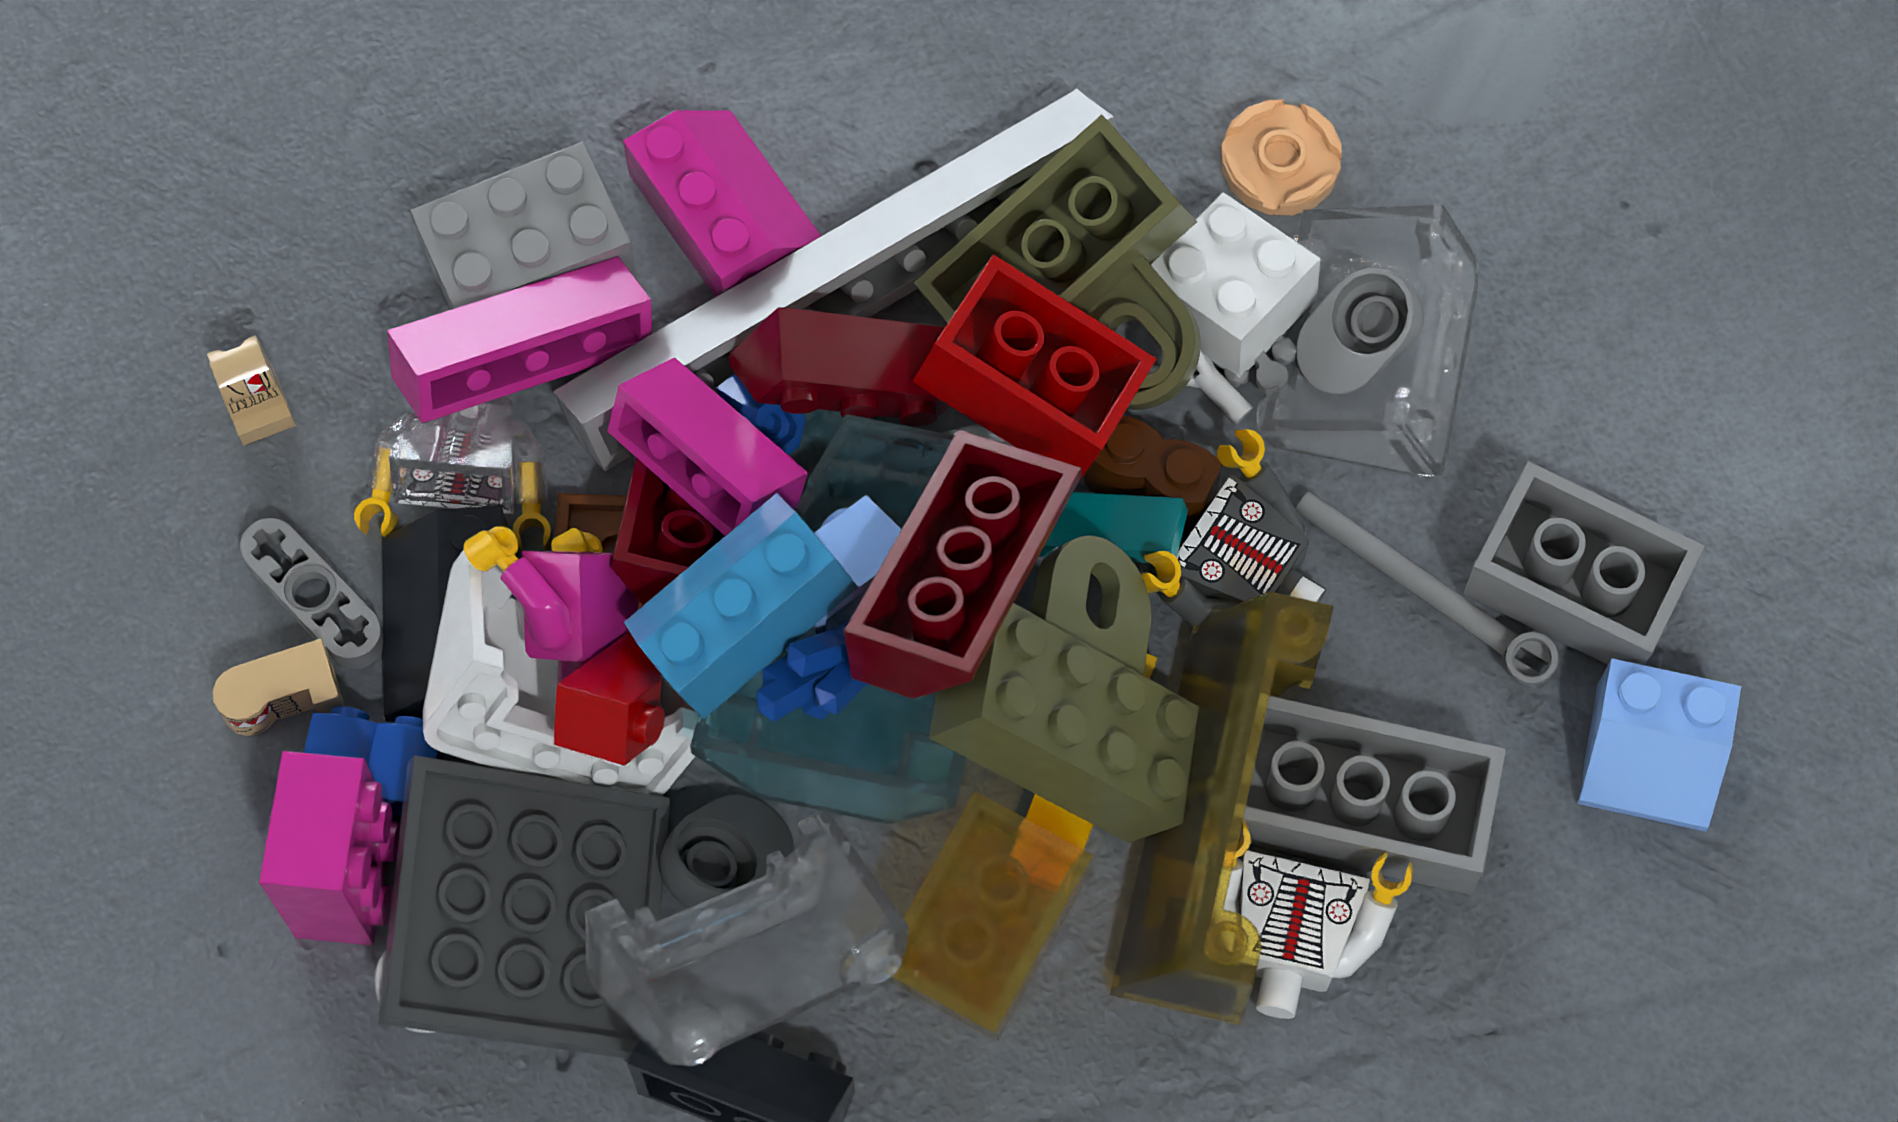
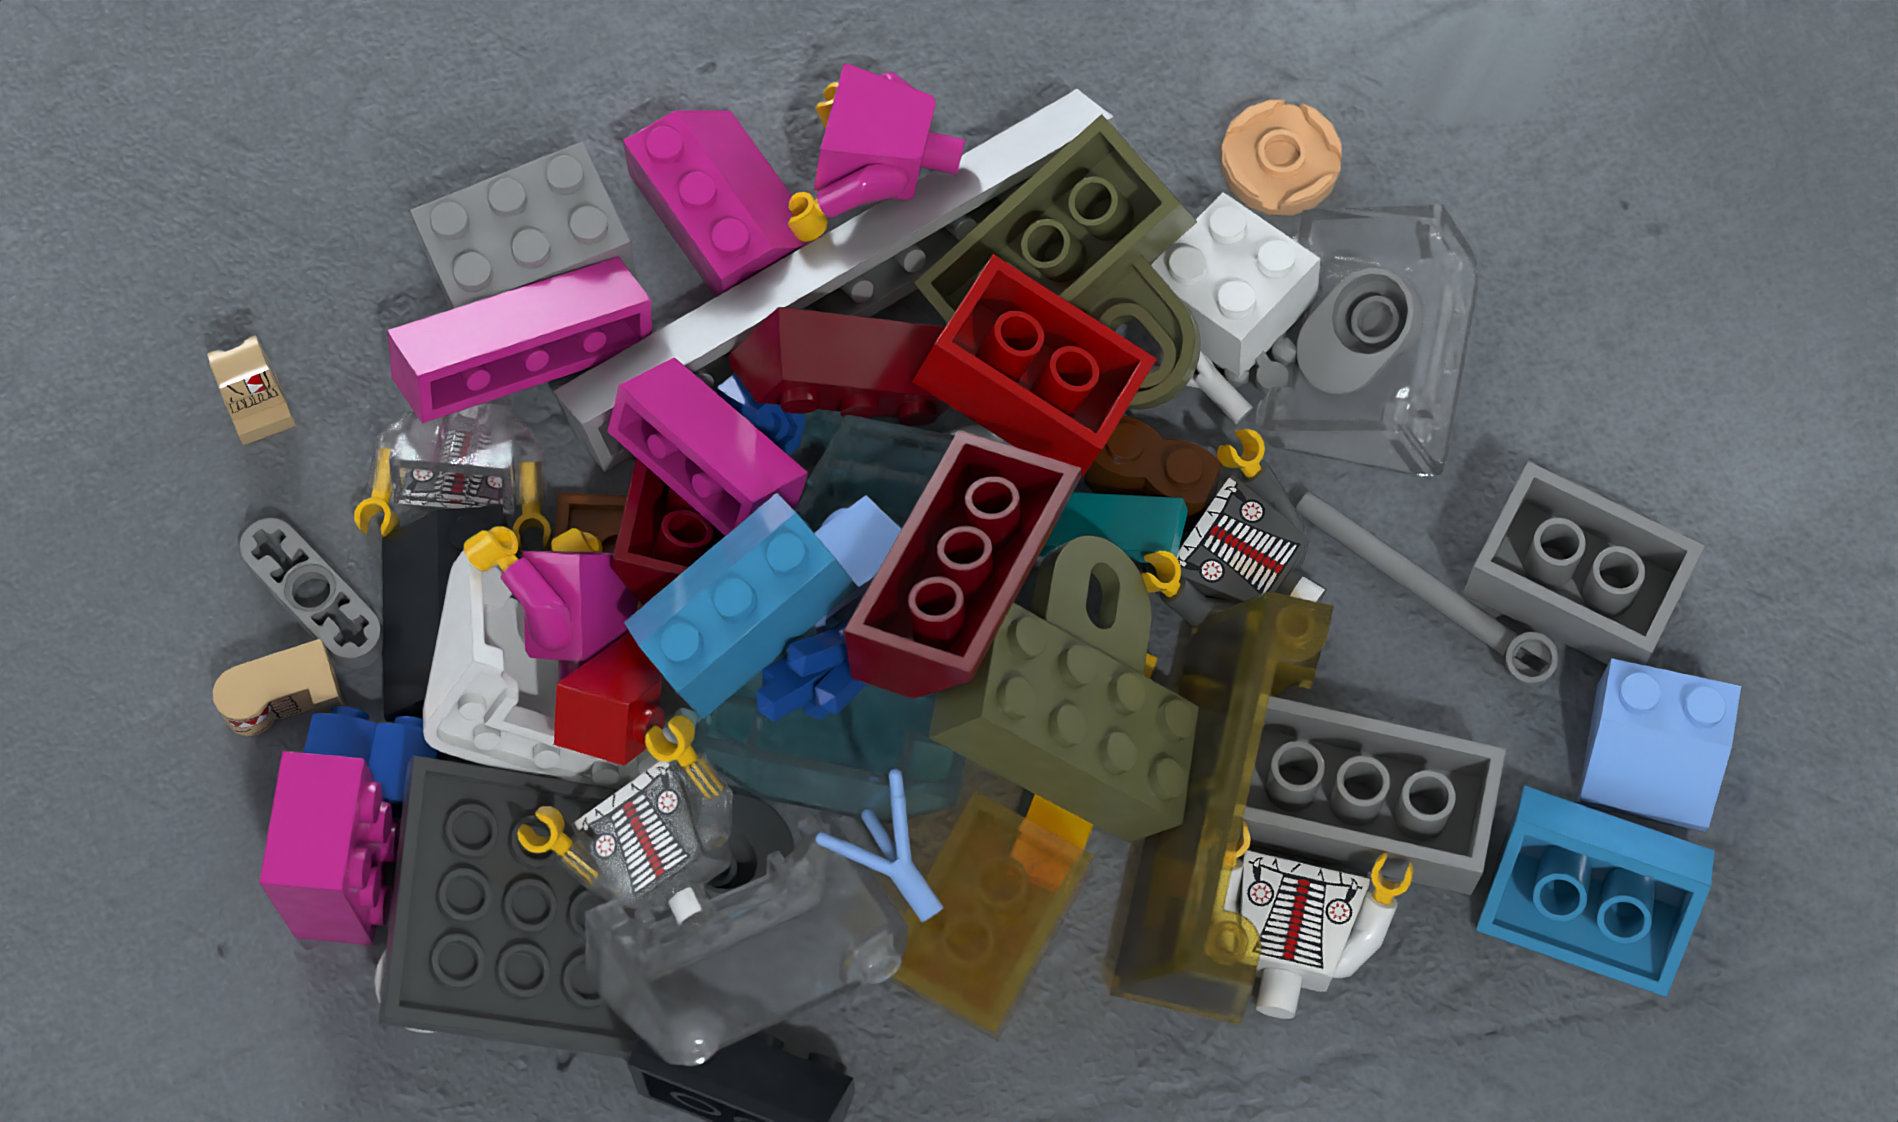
(654, 836): none -> torso
(871, 147): none -> dark pink torso
(898, 855): none -> light blue plant
(1596, 891): none -> dark azure slope

